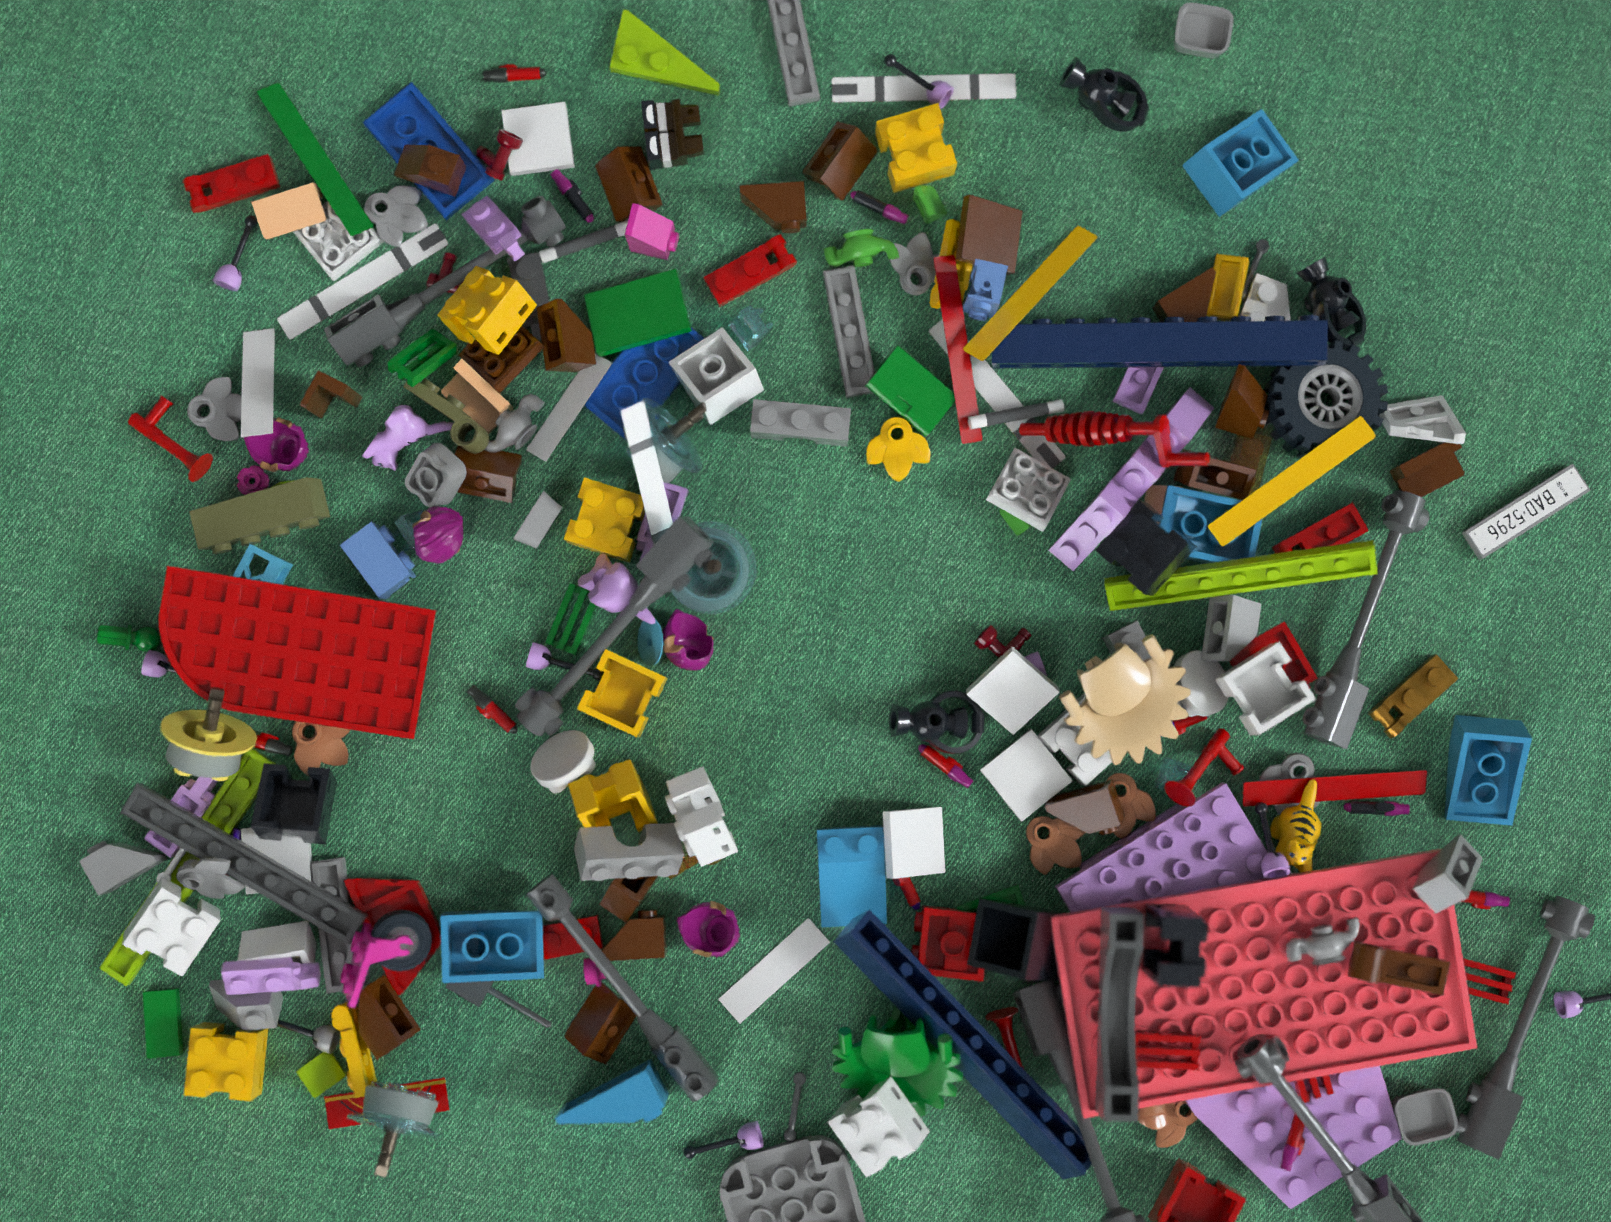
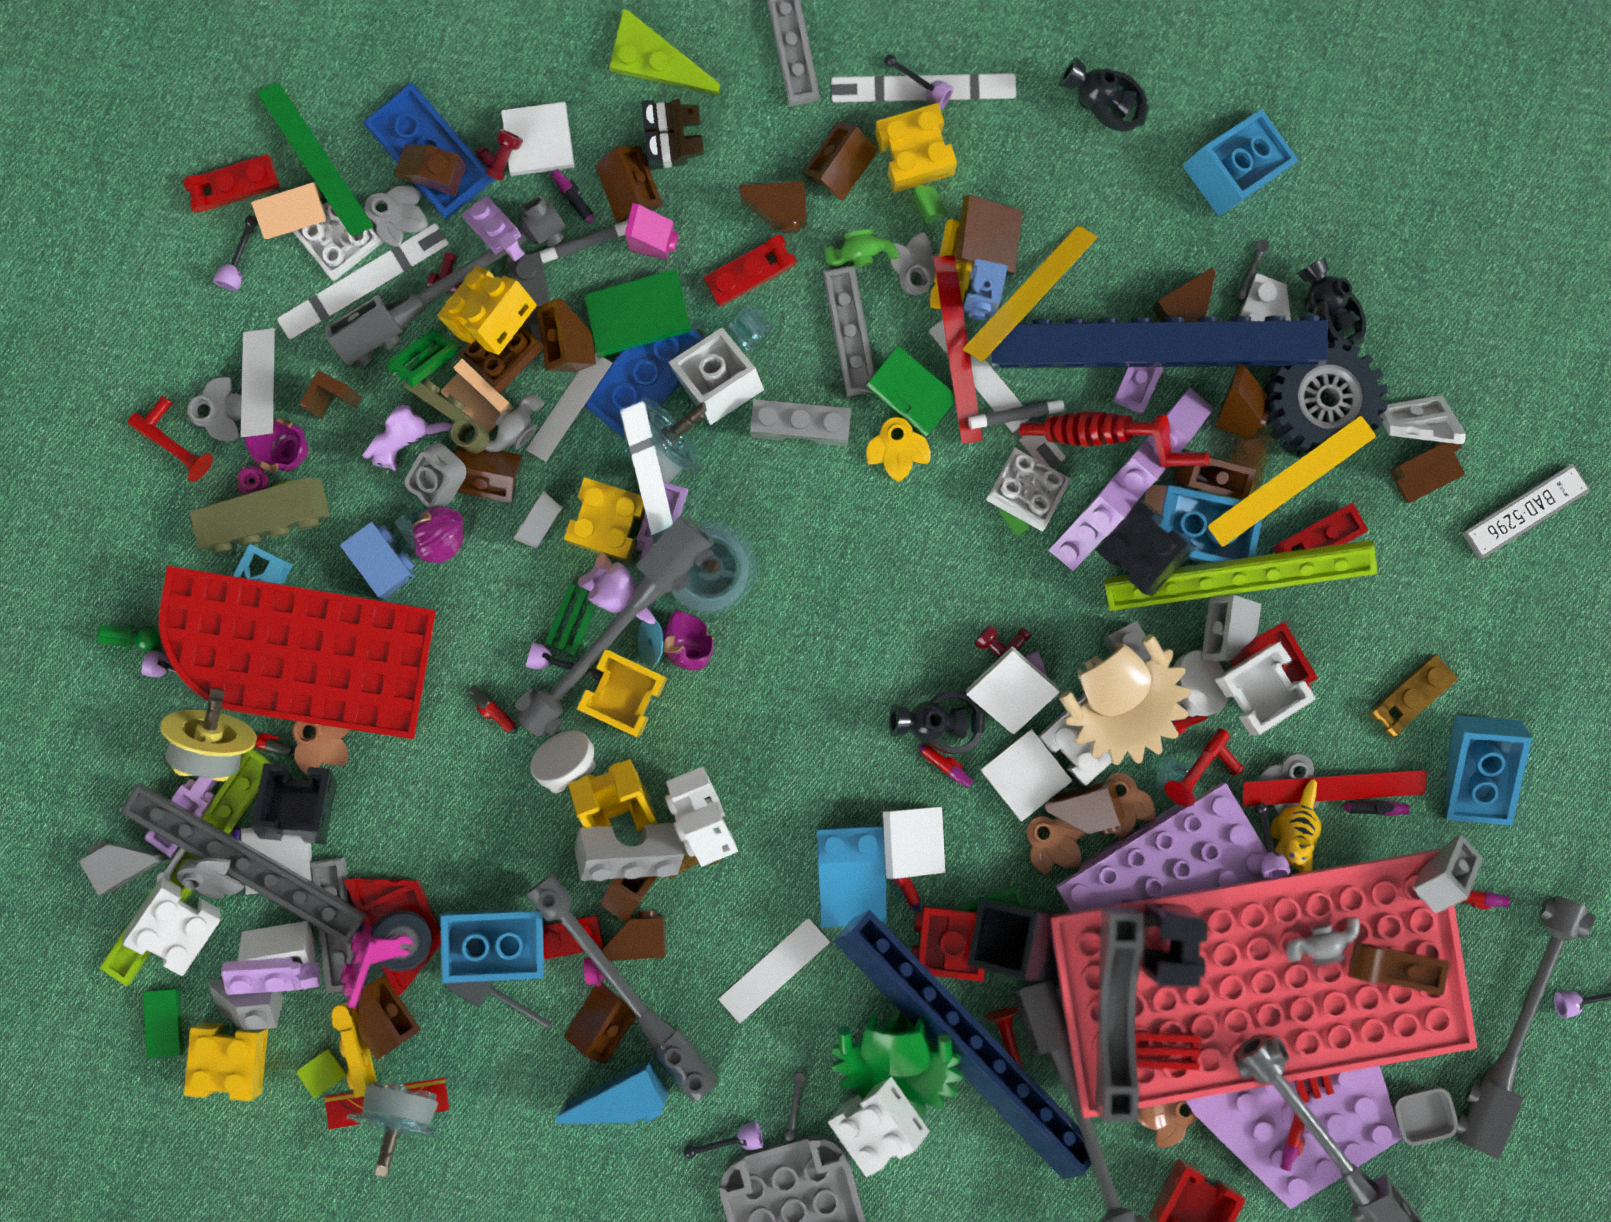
(324, 1037): light grey hinge -> none
(511, 72): piece -> none
(709, 929): magenta hair -> none
(886, 210): piece -> none
(1203, 30): light grey piece -> none
(1227, 286): yellow tile -> none
(1338, 692): dark grey bar -> none
(1504, 986): red tile -> none

